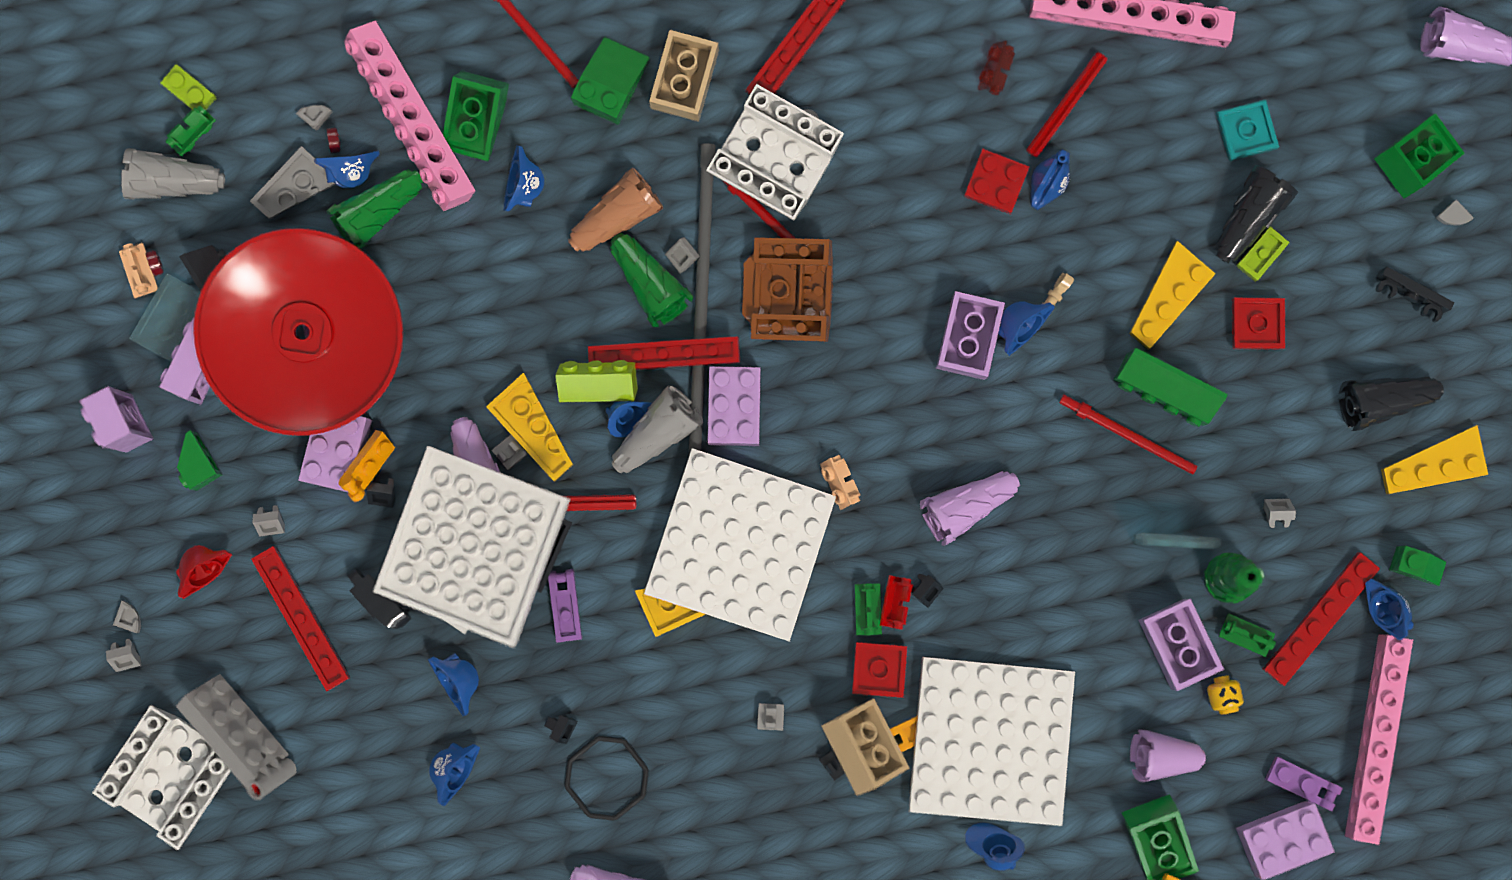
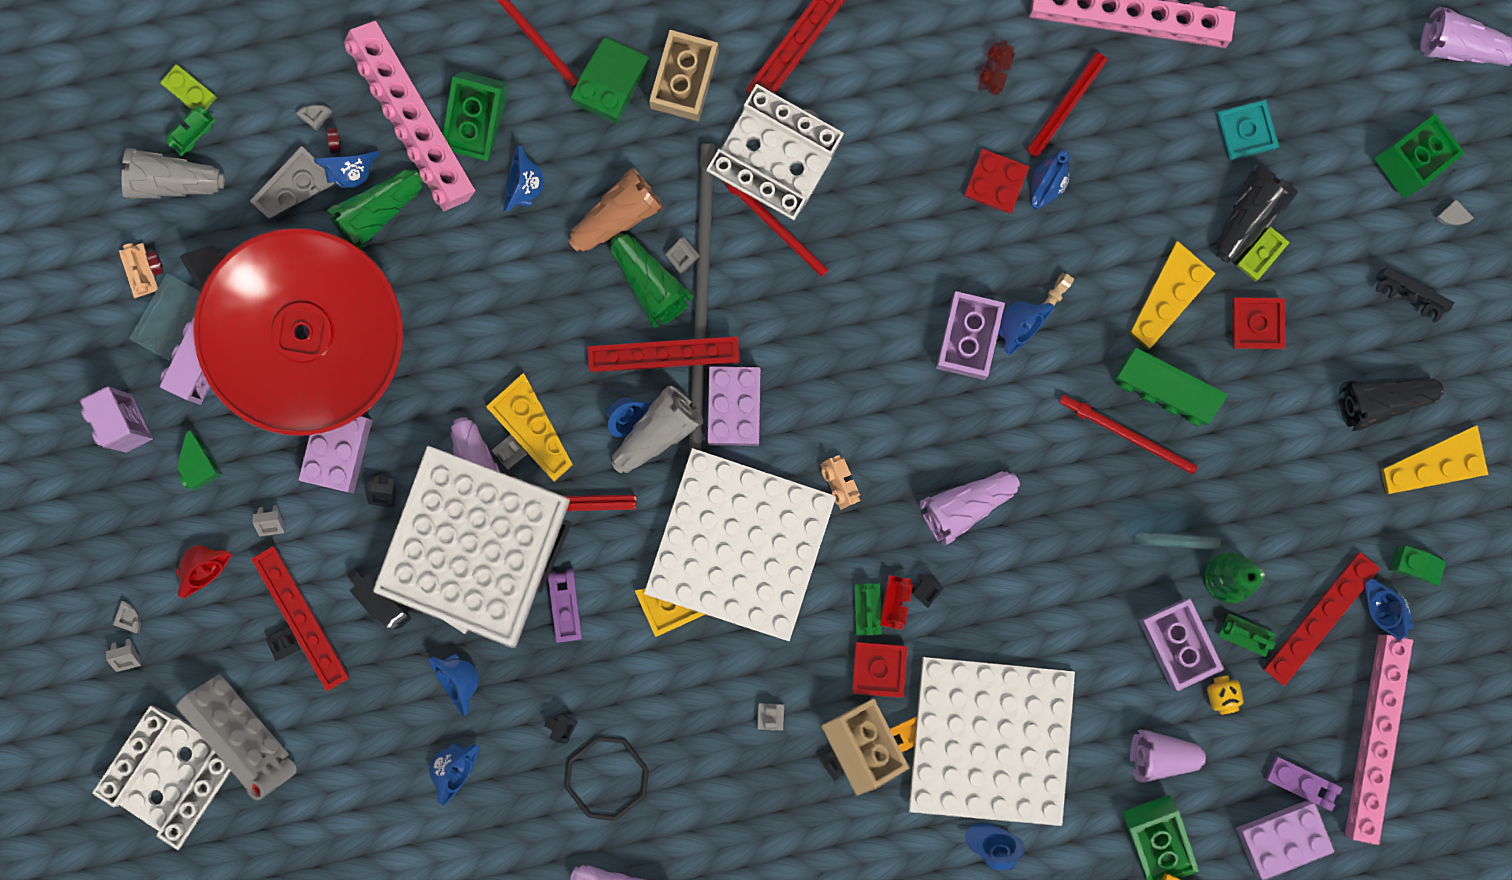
(282, 644): none -> black tile
(366, 465): light orange plate -> none
(596, 381): lime brick -> none
(789, 289): dark orange slope -> none
(1279, 510): light grey tile -> none

